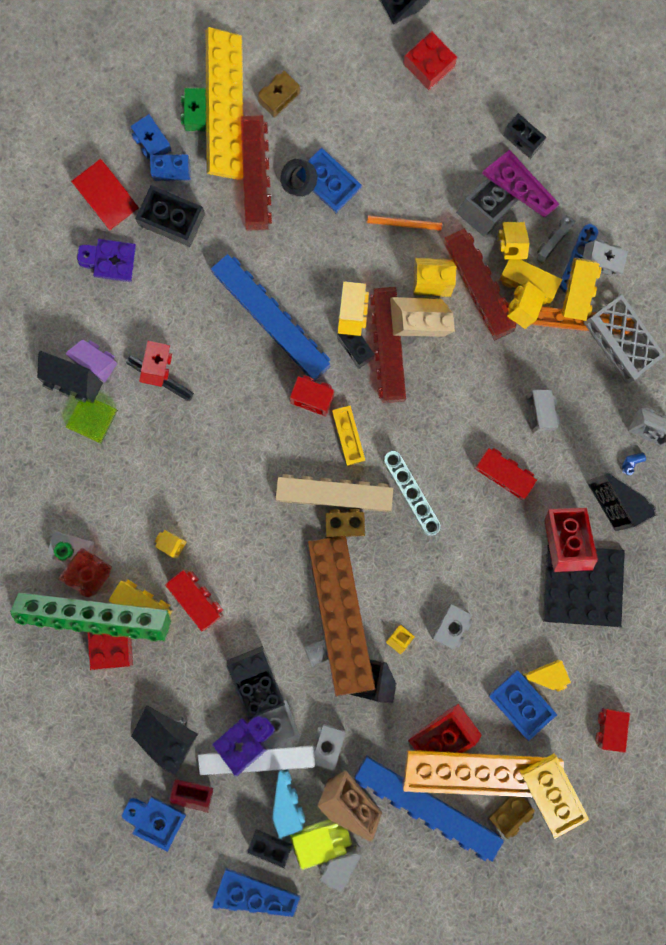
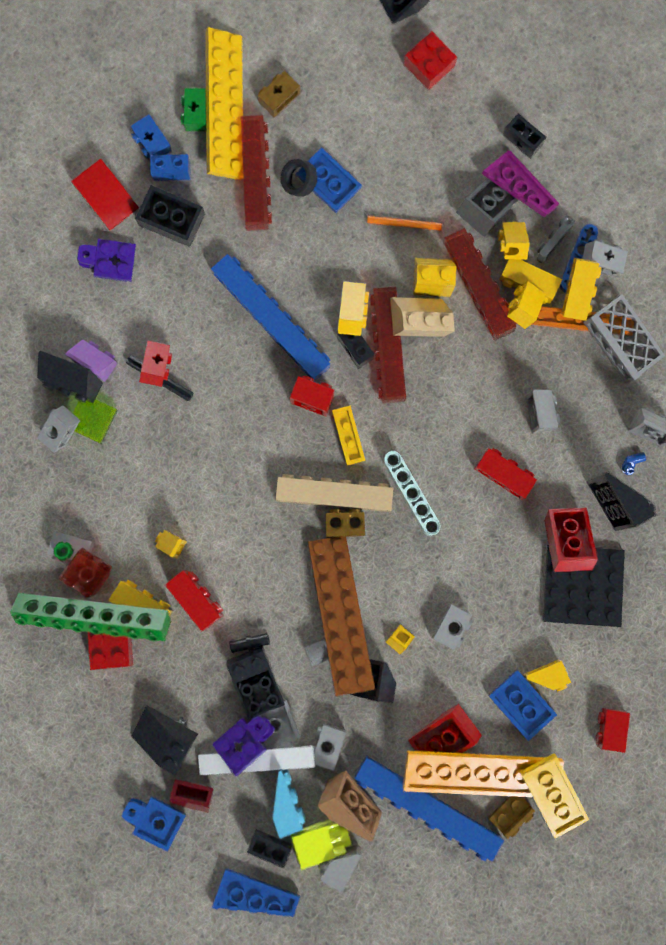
(58, 428): none -> light grey brick
(249, 643): none -> black pin

